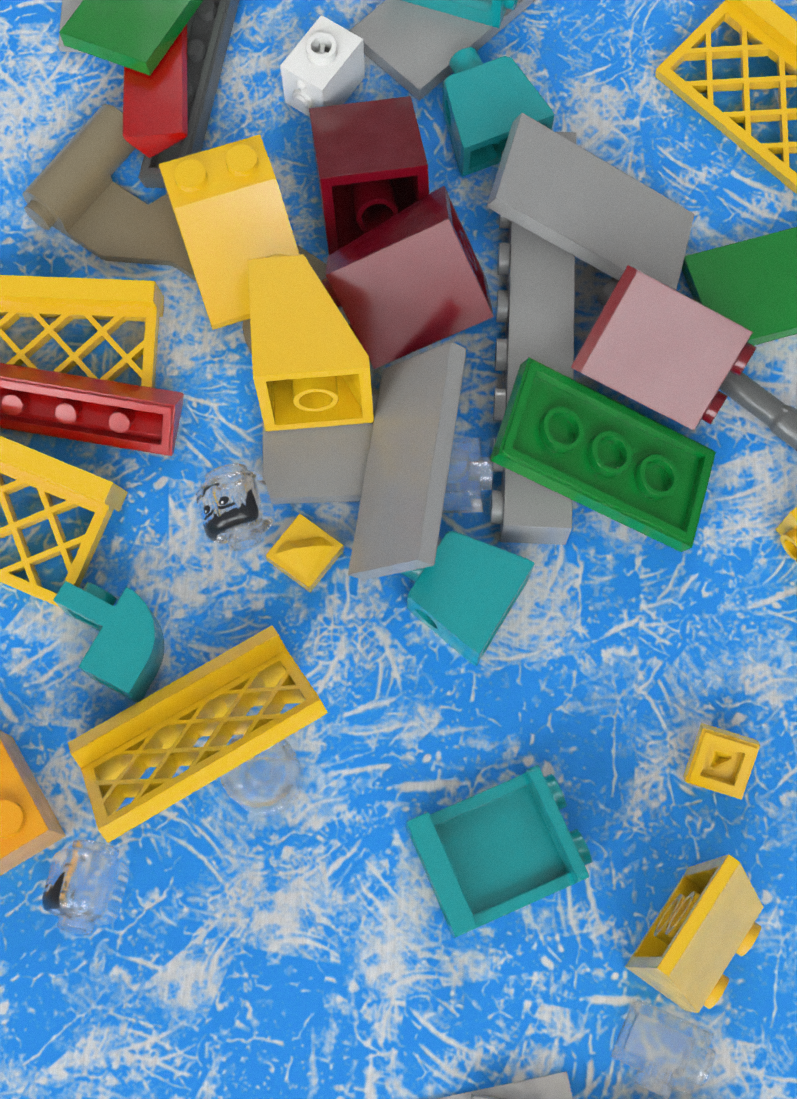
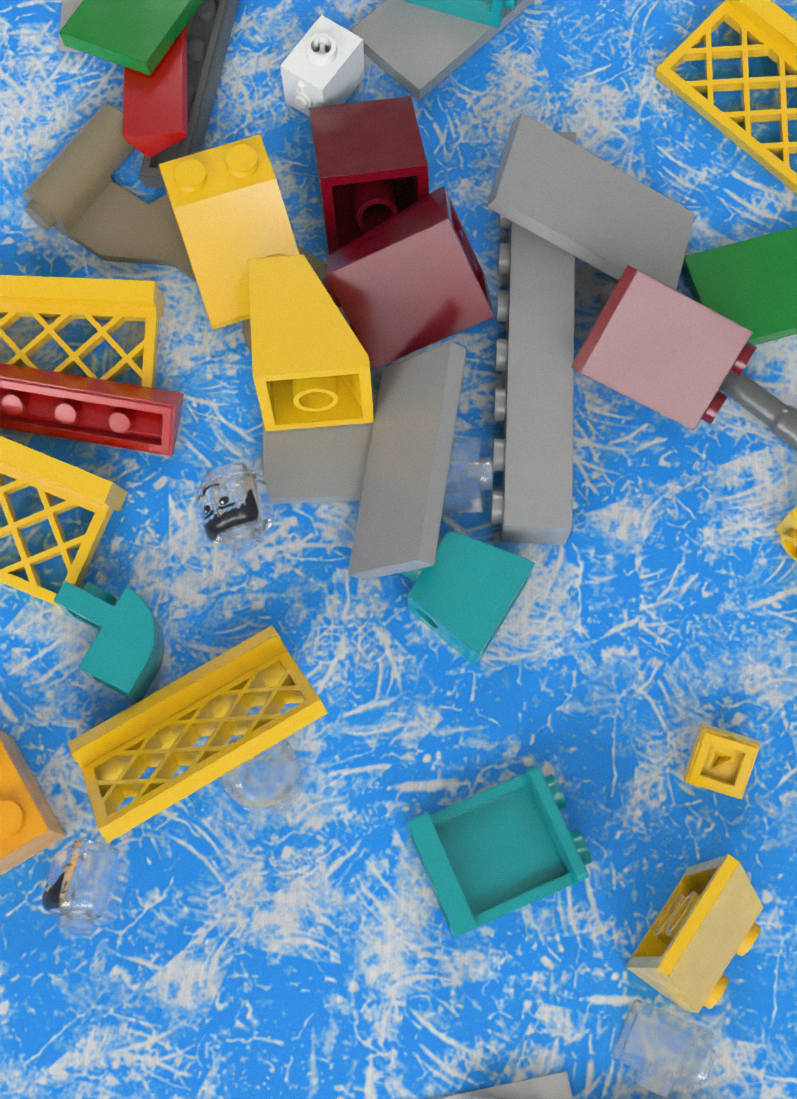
(305, 552): yellow tile -> none
(483, 103): teal torso -> none
(603, 455): green tile -> none

